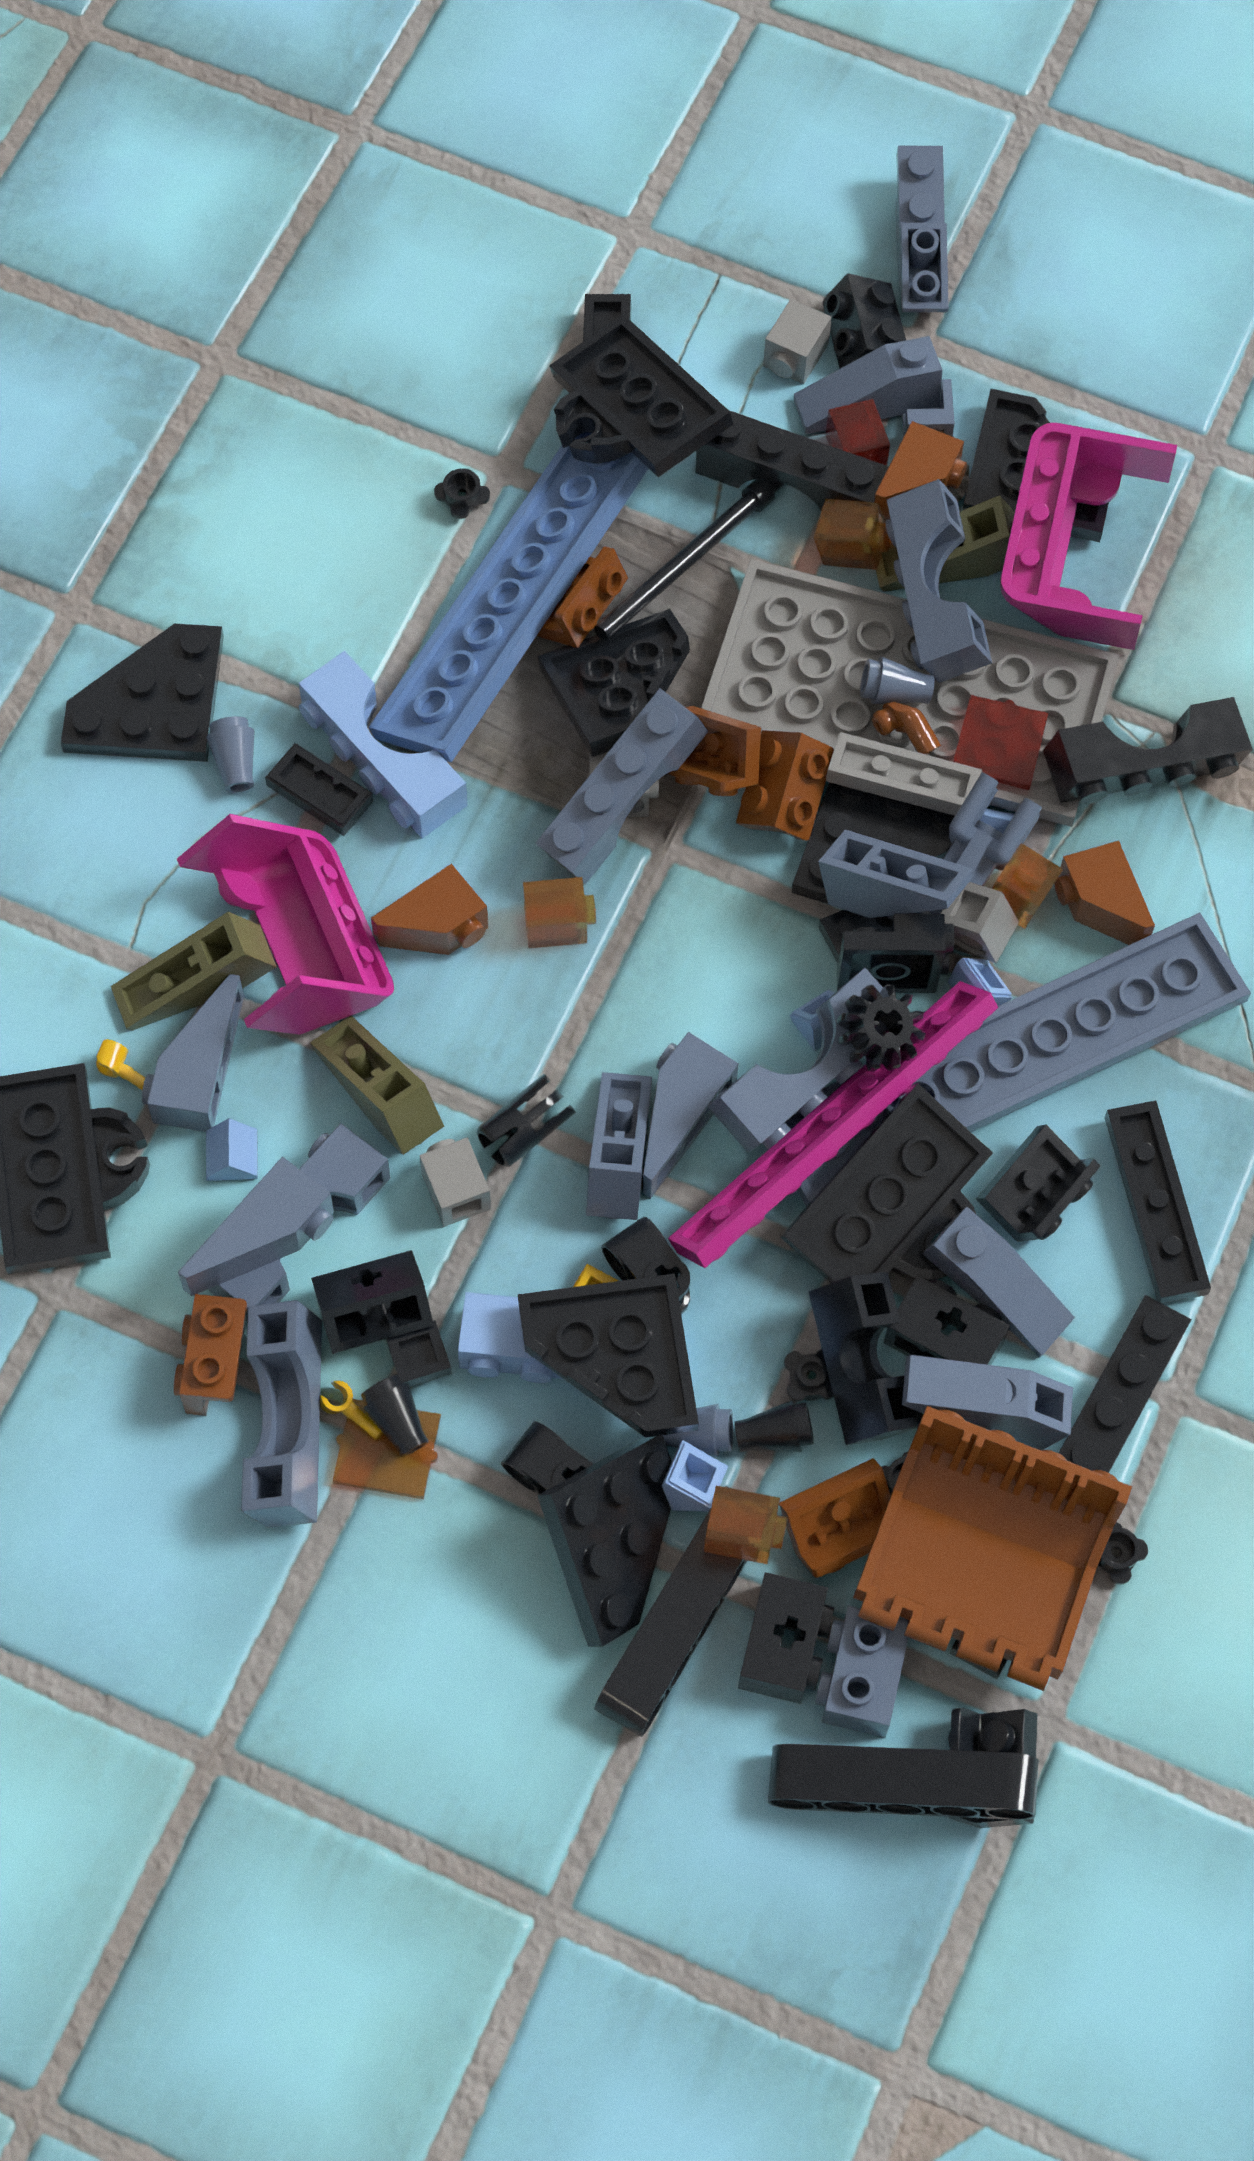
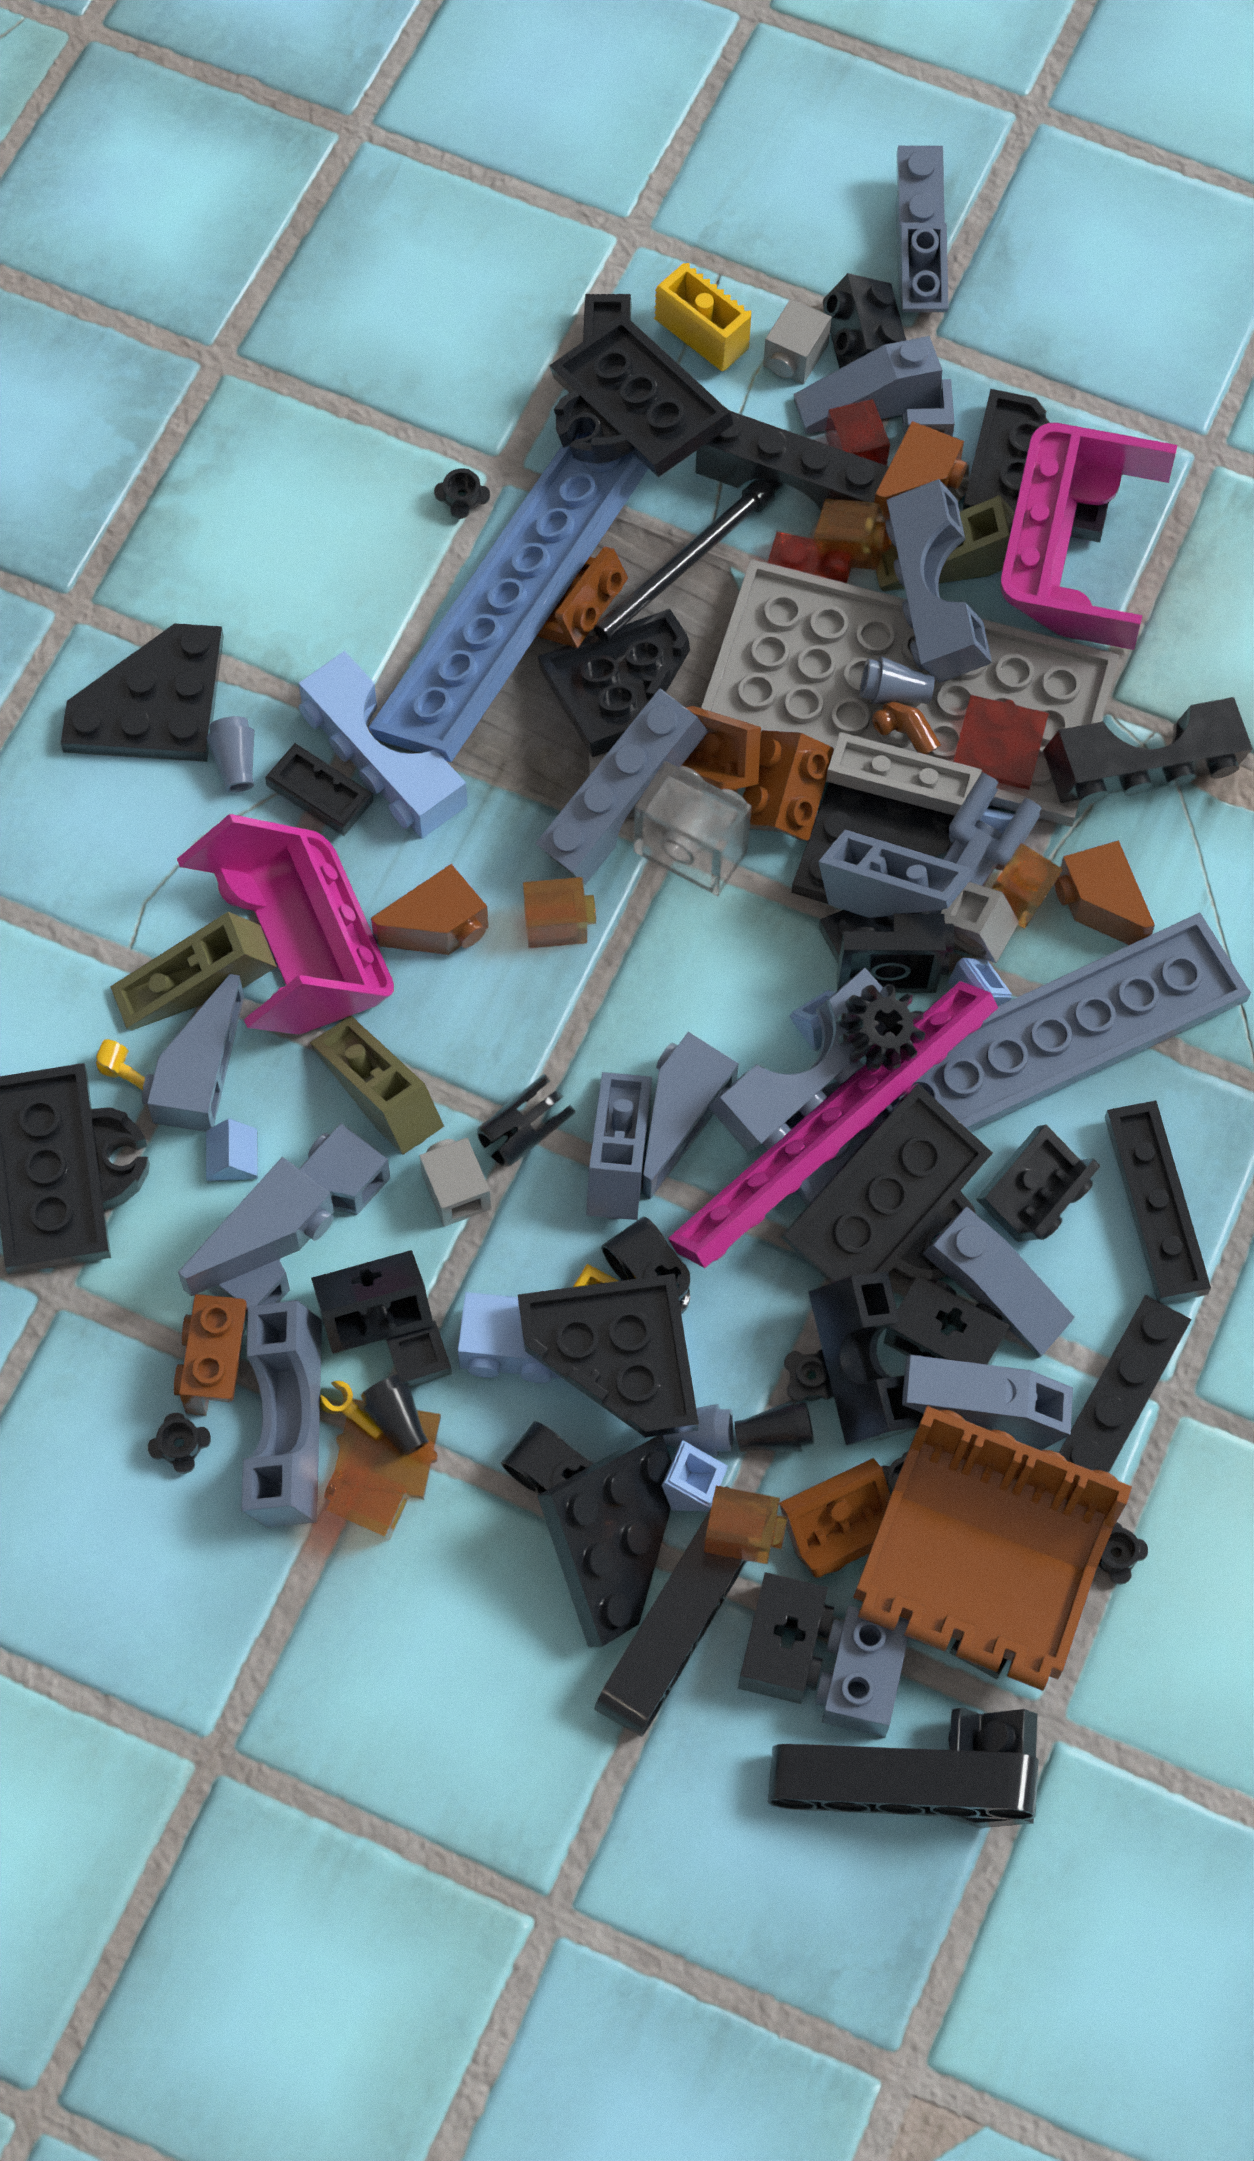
(174, 1428): none -> black plate
(367, 1499): none -> clear orange brick
(692, 827): none -> clear brick
(703, 316): none -> yellow brick
(802, 555): none -> clear red plate

